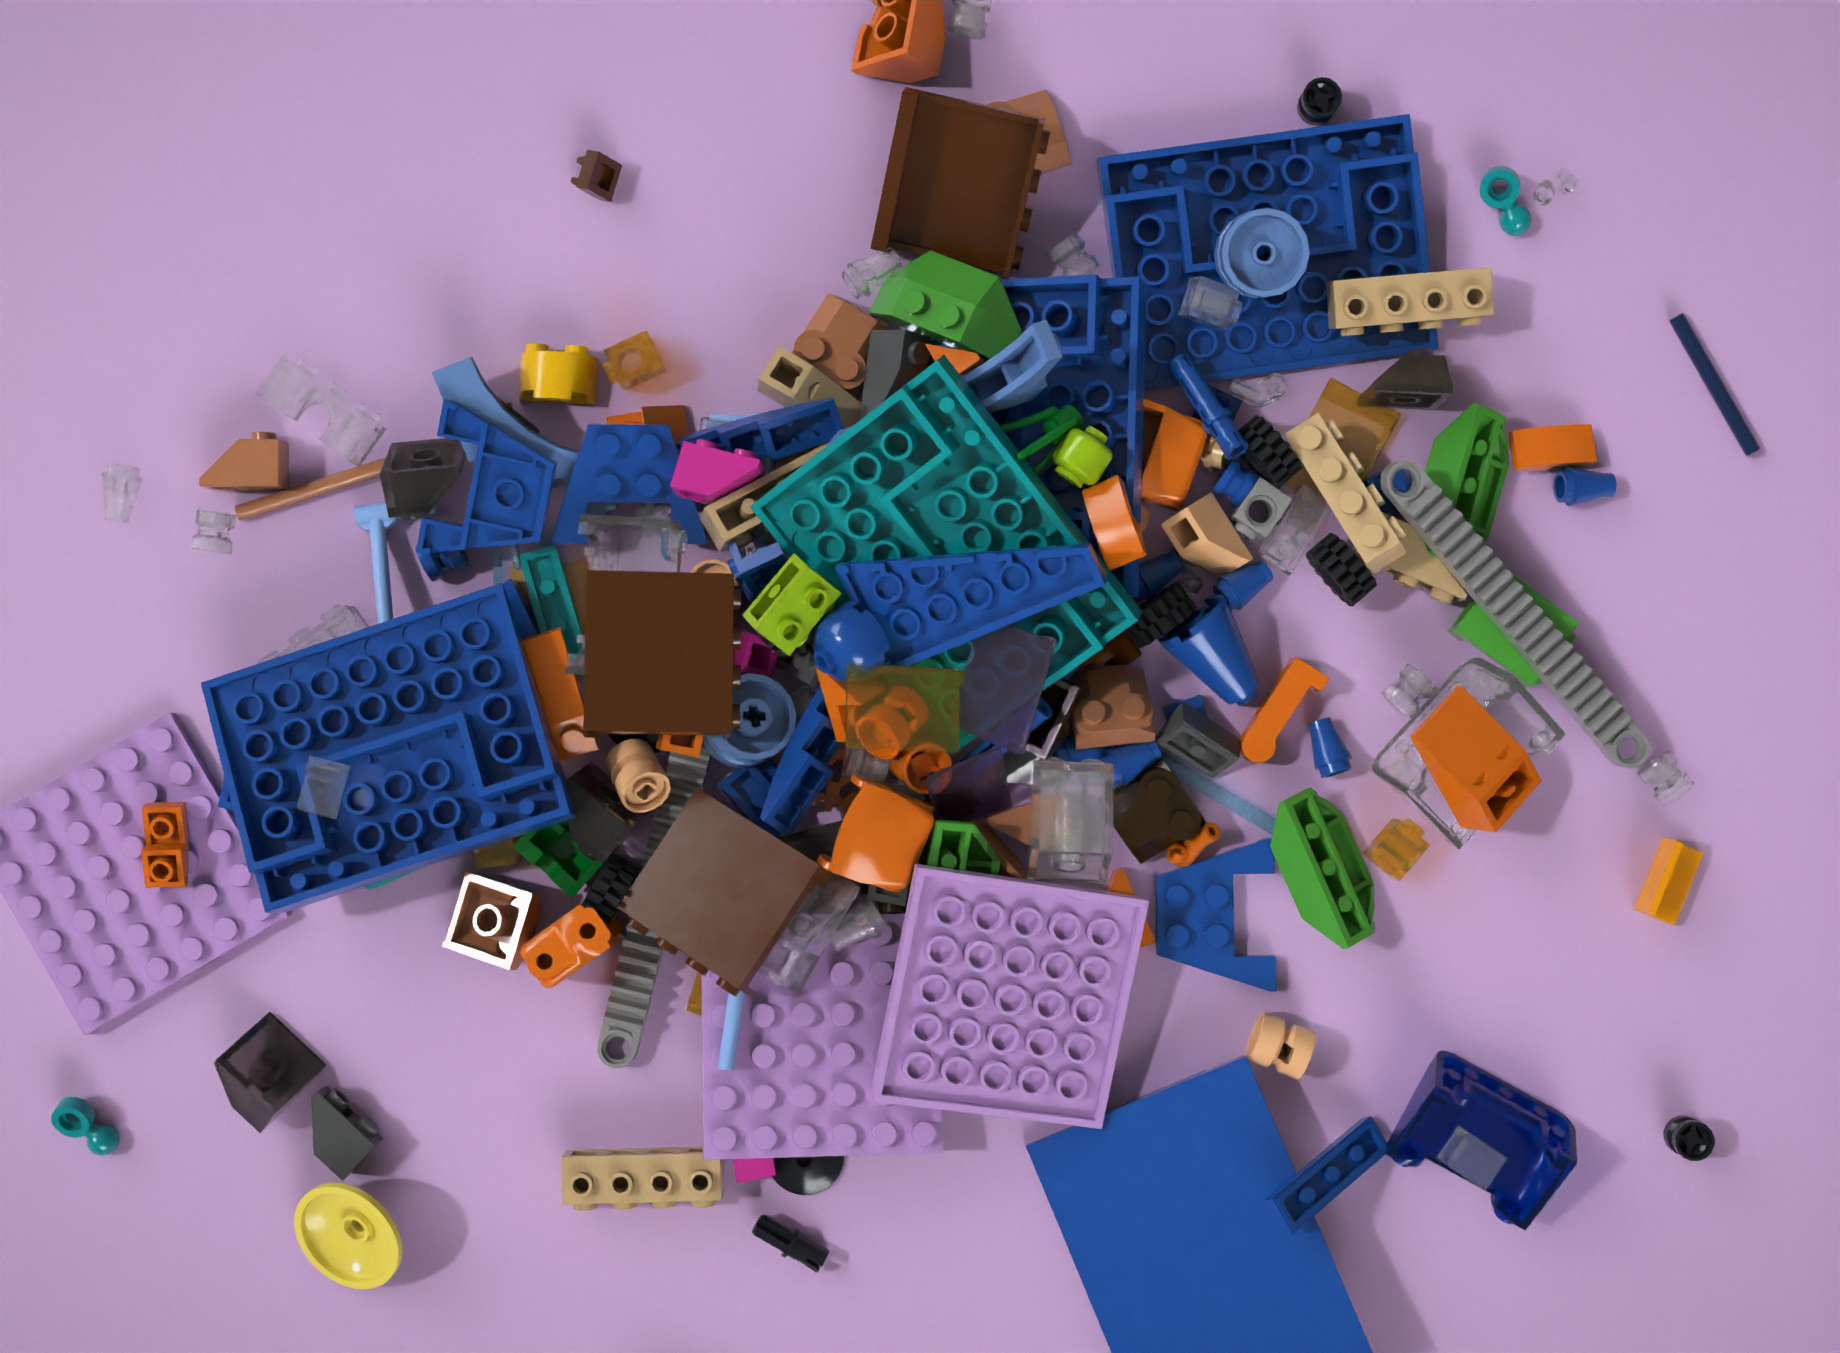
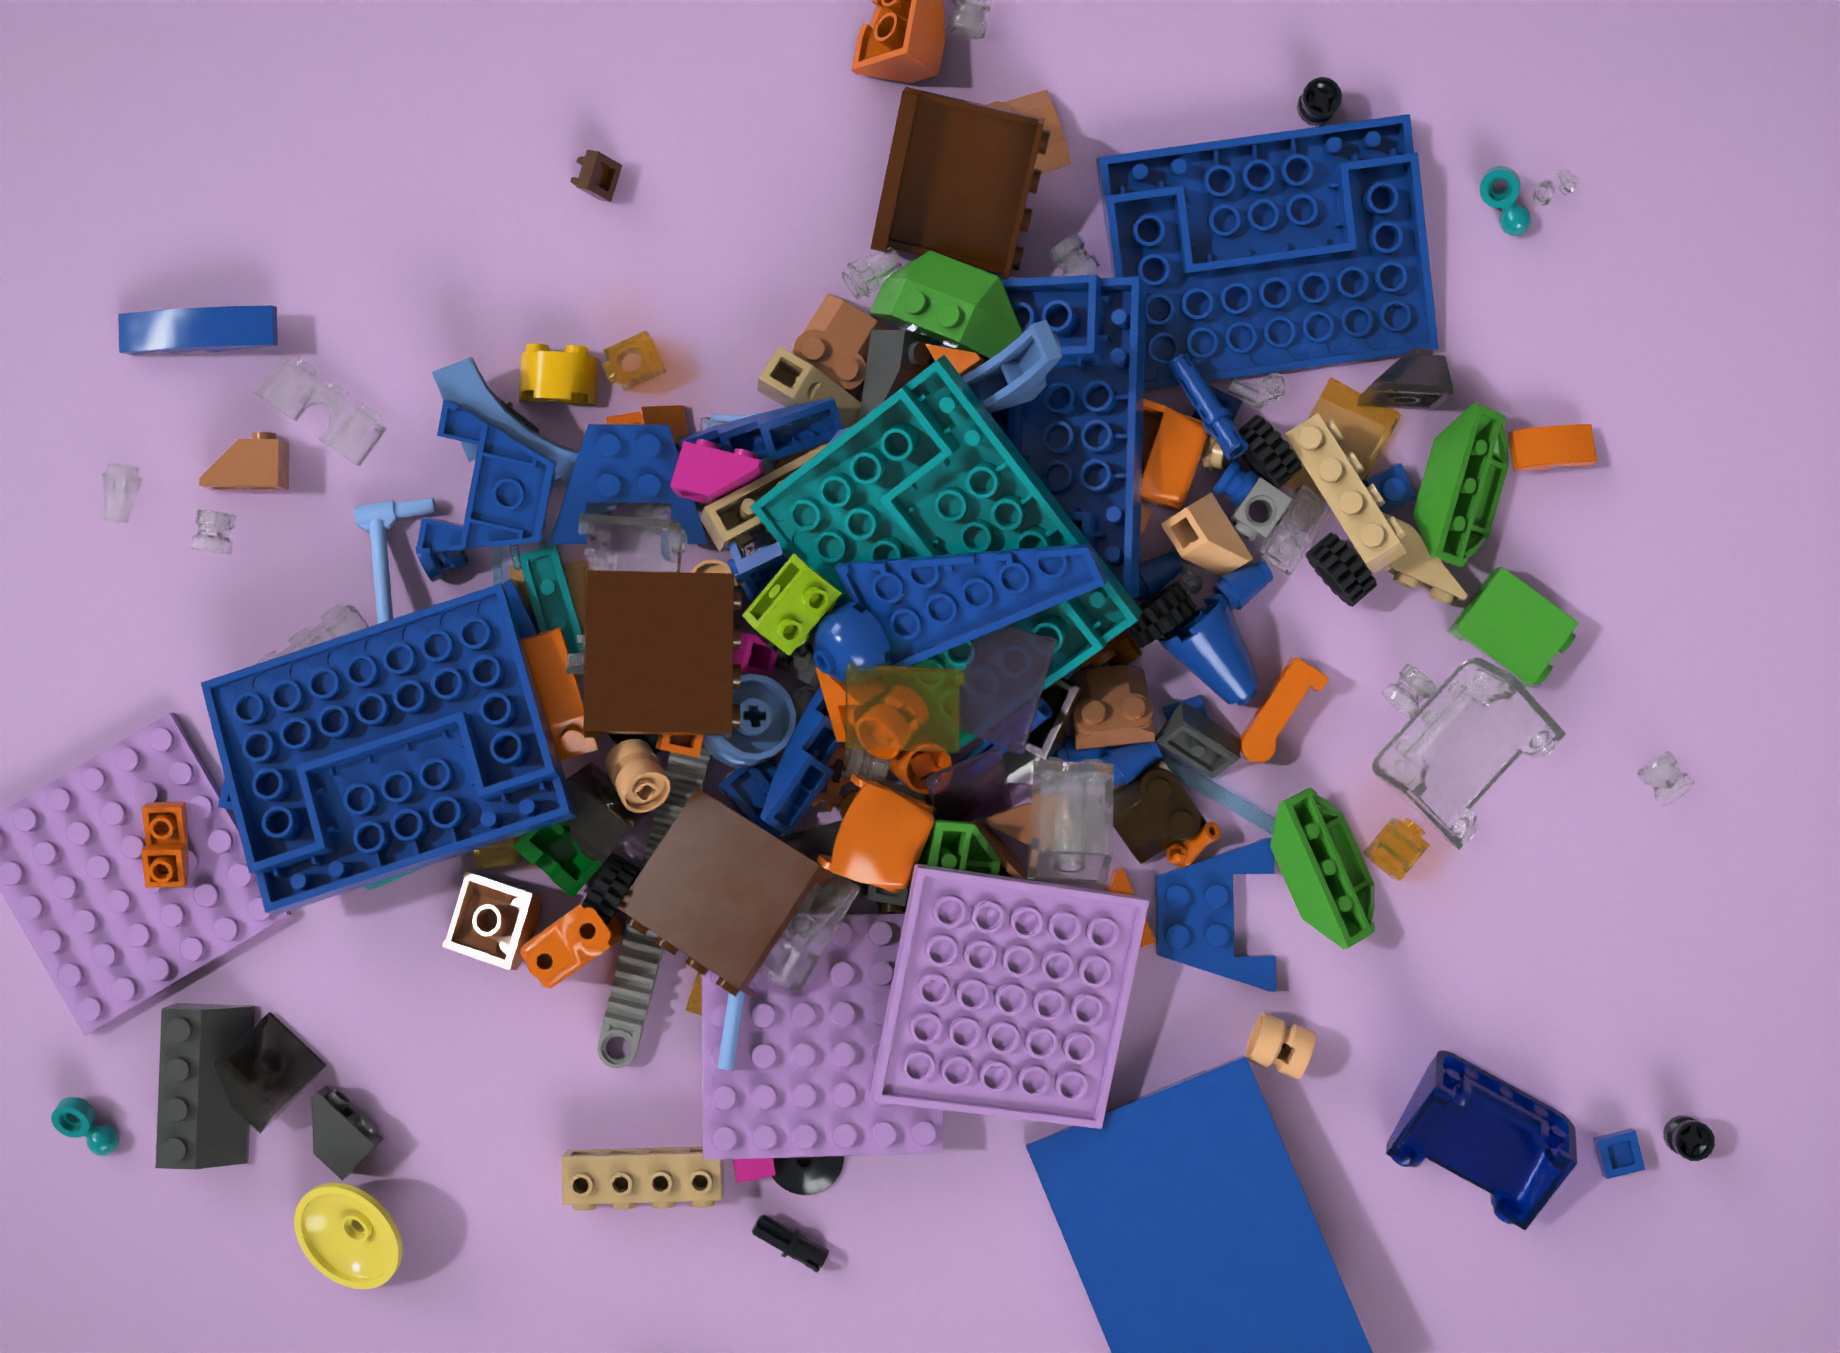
(194, 1113): none -> dark grey slope
(198, 329): none -> blue slope
(309, 489): nougat bar -> none
(323, 787): clear panel -> none
(419, 475): clear smoke slope -> none
(858, 926): clear cone -> none
(1055, 429): green plant -> none
(1082, 456): lime head -> none
(1113, 522): orange slope -> none
(1210, 303): clear slope -> none
(1282, 242): medium blue wheel -> none
(1326, 1176): blue tile -> none
(1328, 749): blue cone -> none
(1410, 298): tan brick -> none
(1471, 1158): clear panel -> none
(1475, 762): orange slope -> none
(1515, 614): light grey gear -> none
(1580, 485): blue cone -> none
(1619, 1153): none -> blue plate
(1668, 880): light orange panel -> none
(1714, 384): dark blue bar -> none

